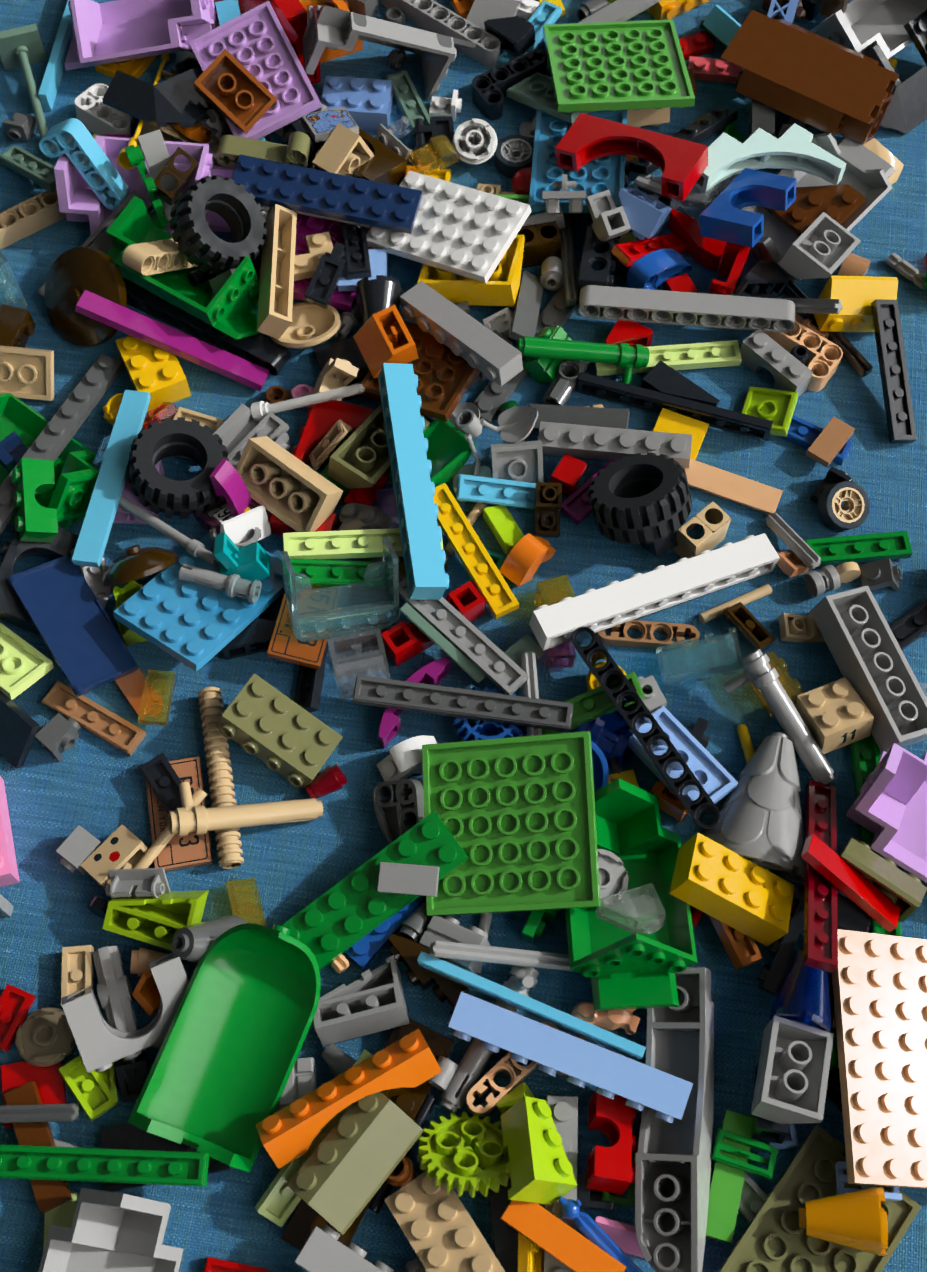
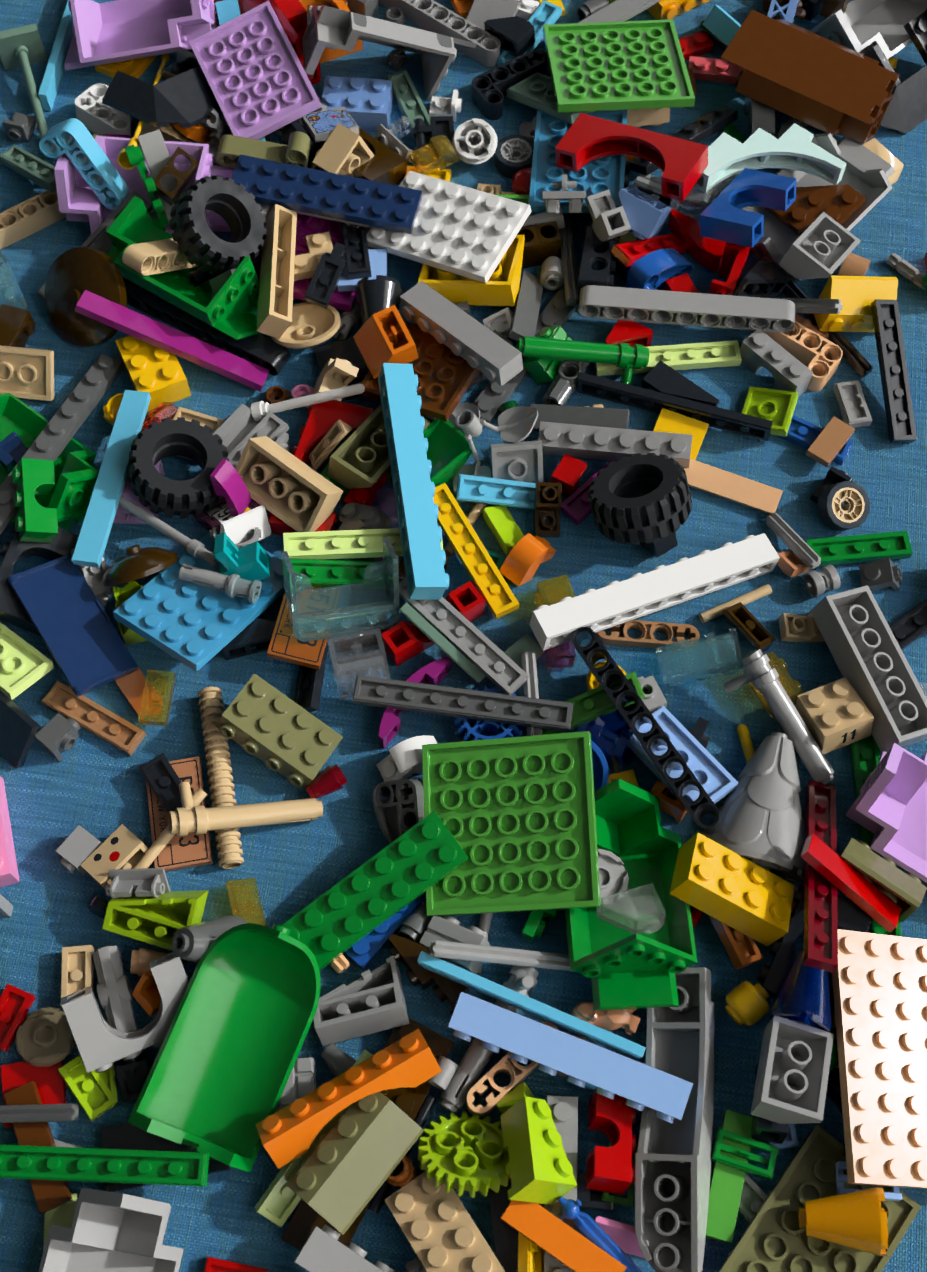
(234, 92): dark orange slope -> none
(408, 879): light grey tile -> none
(687, 545): tan piece -> none
(747, 1003): none -> yellow head
(801, 353): black pin -> none
(848, 571): tan tile -> none
(852, 404): none -> light grey plate

